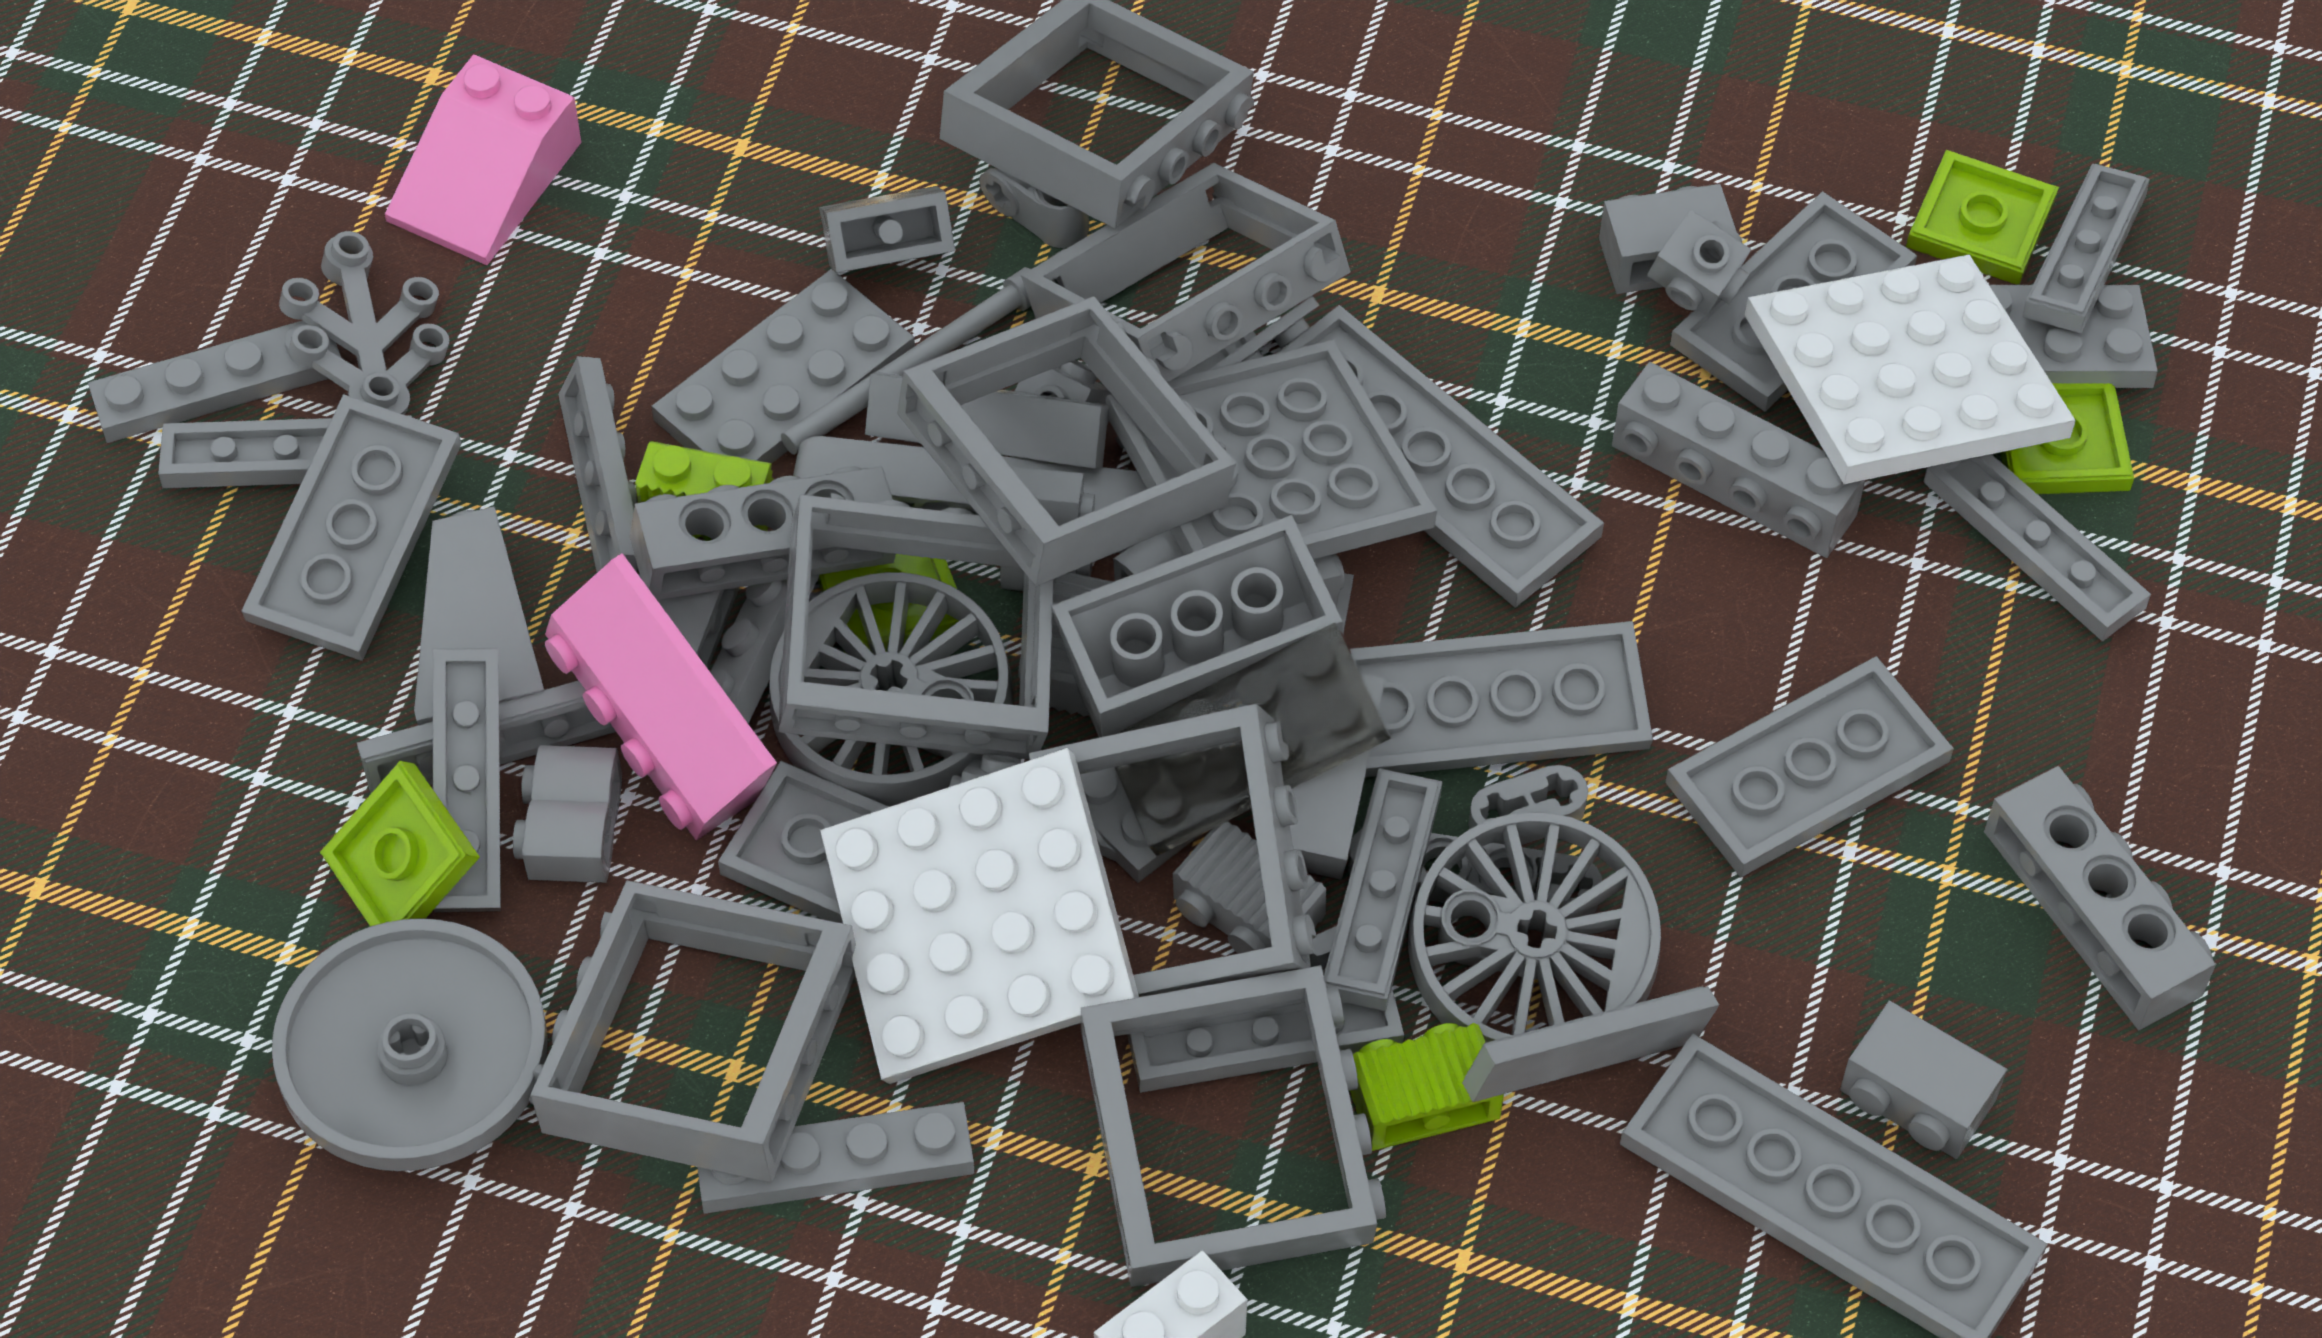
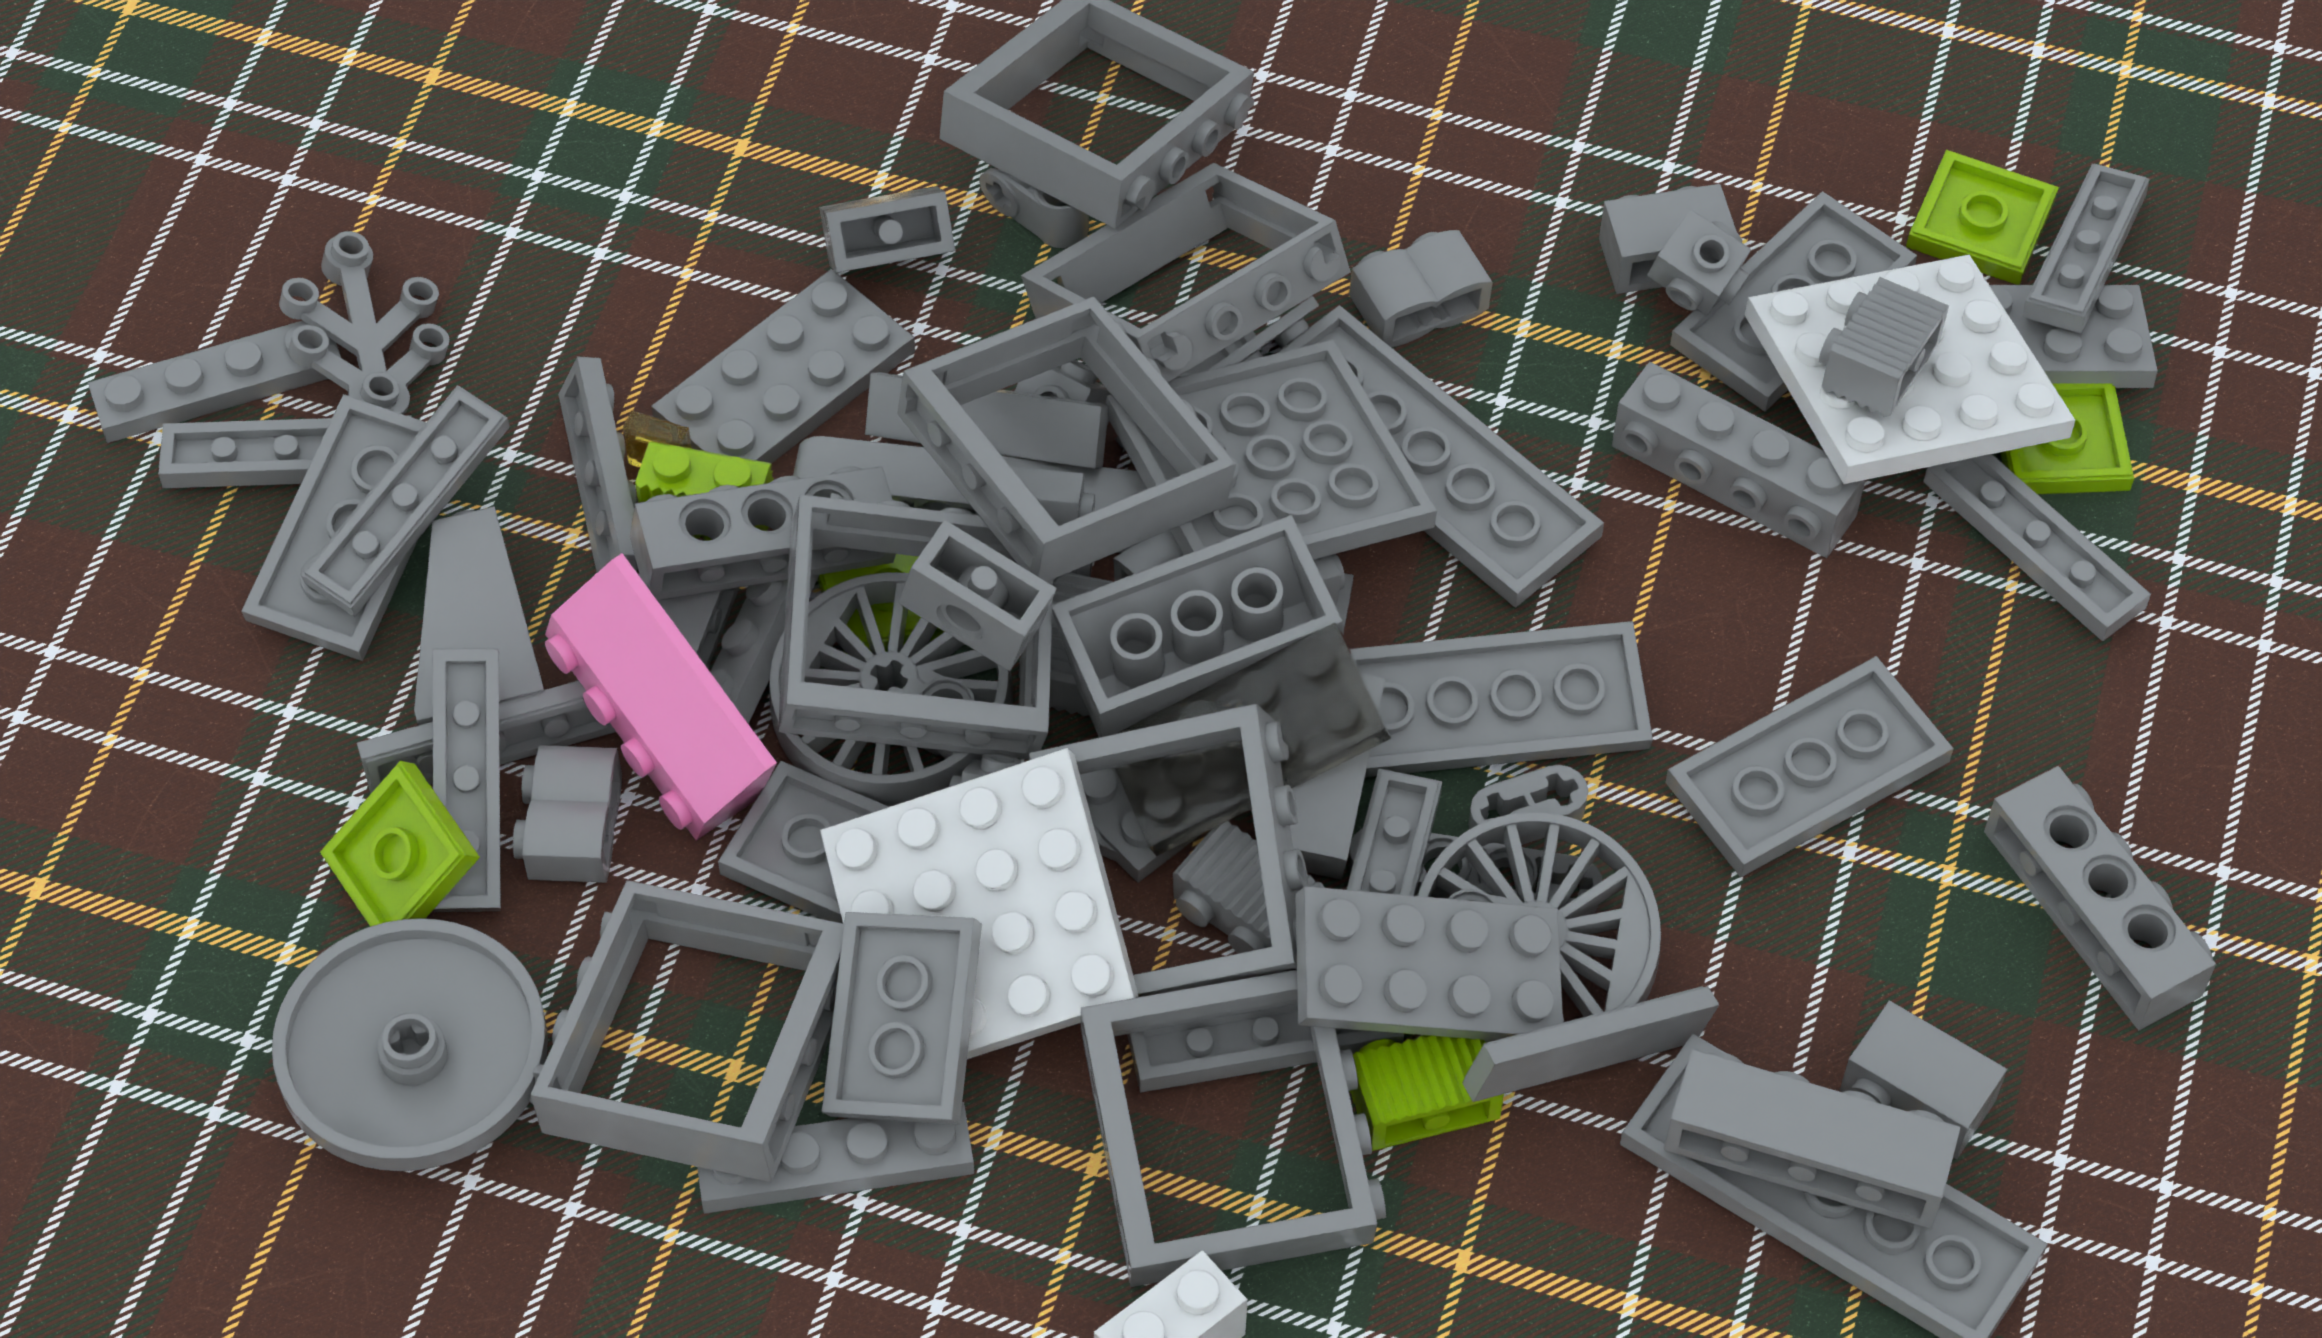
(405, 500): none -> light grey tile
(484, 159): bright pink slope -> none
(642, 429): none -> clear yellow tile
(902, 1017): none -> light grey plate
(944, 341): light grey bar -> none
(977, 595): none -> light grey brick
(1420, 287): none -> light grey brick
(1425, 964): none -> light grey plate
(1812, 1137): none -> light grey brick
(1882, 346): none -> light grey brick

